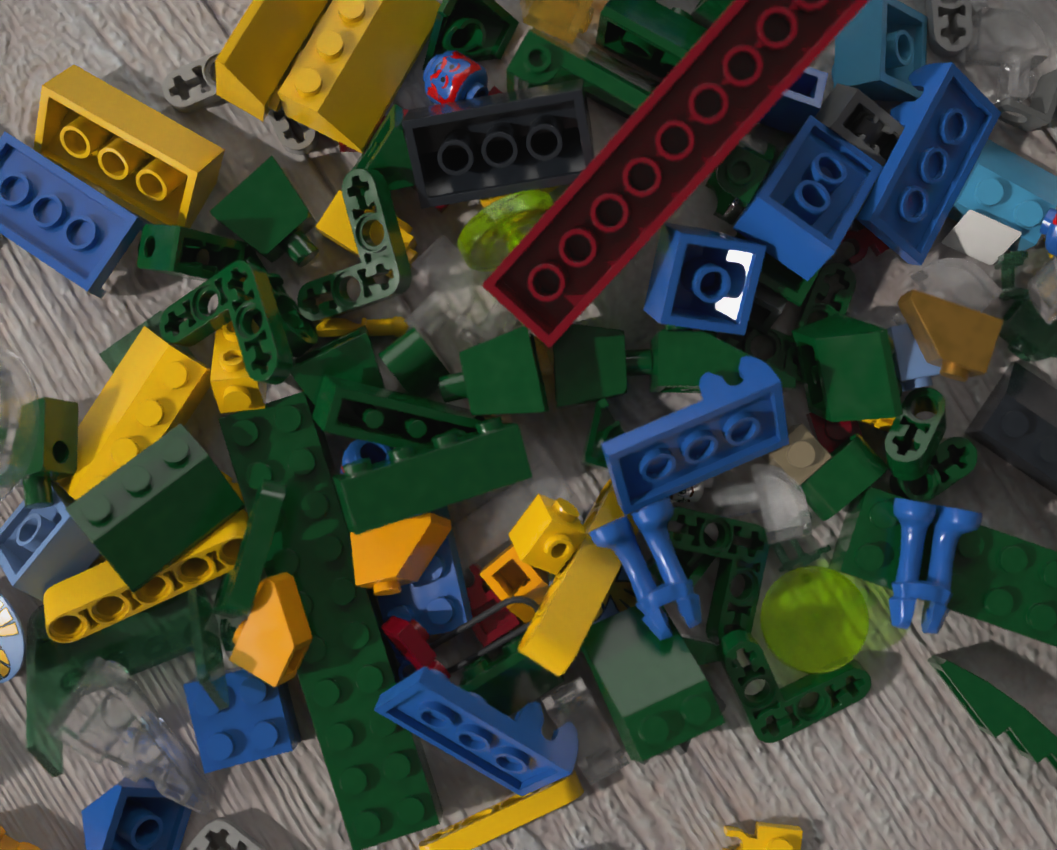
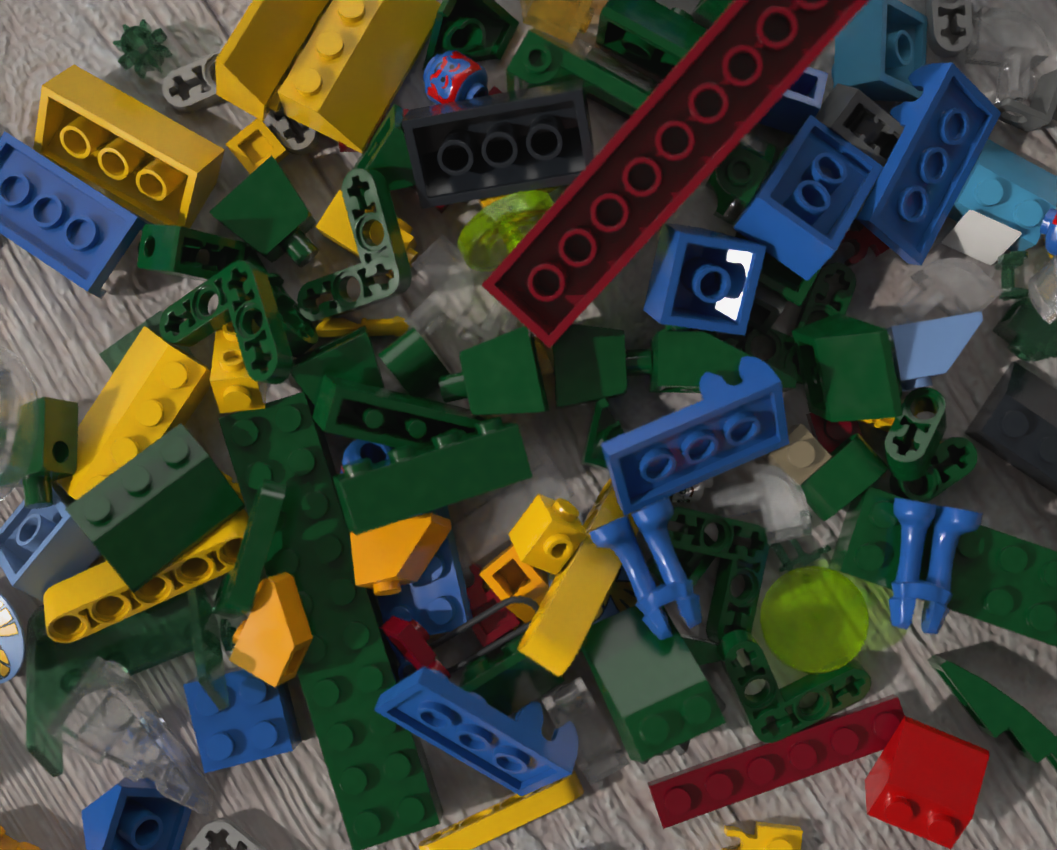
(133, 39): none -> clear green gear
(256, 145): none -> yellow plate
(775, 764): none -> dark red plate
(926, 782): none -> red slope
(951, 334): pearl gold slope -> none

